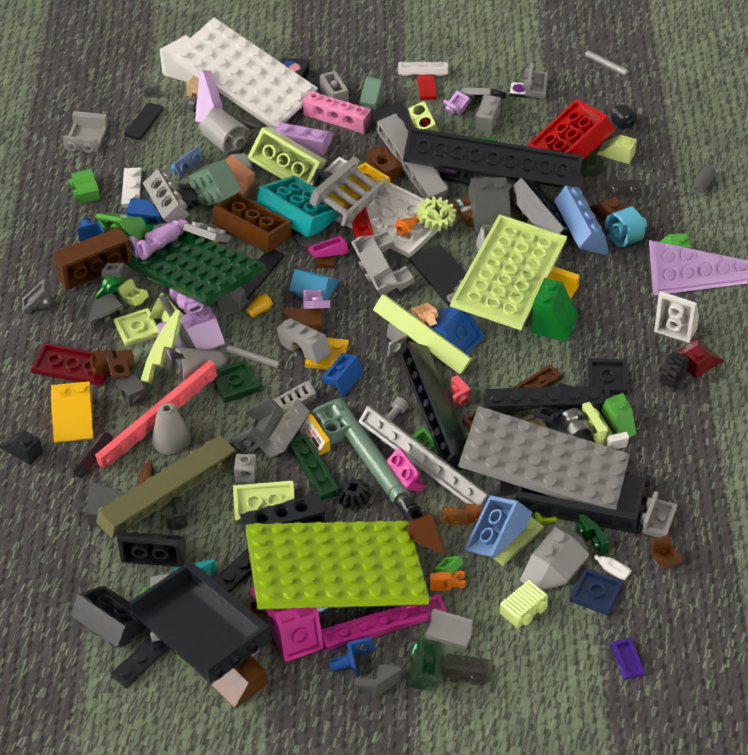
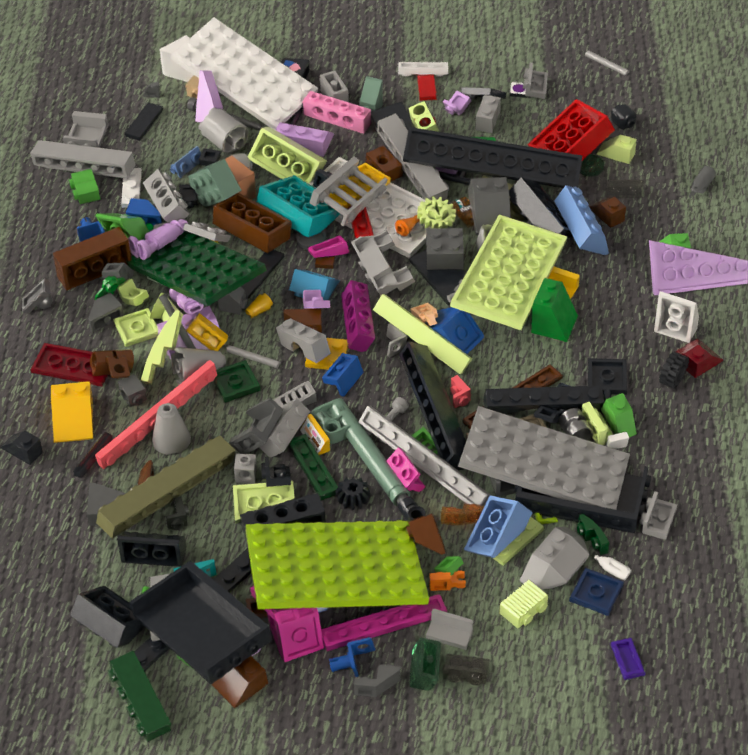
(80, 158): none -> light grey brick
(140, 696): none -> dark green brick
(207, 333): none -> yellow slope
(209, 157): none -> black tile
(275, 476): none -> black bracket
(358, 316): none -> magenta brick
(444, 248): none -> dark grey brick
(627, 223): medium azure brick -> none
(665, 553): reddish brown bracket -> none

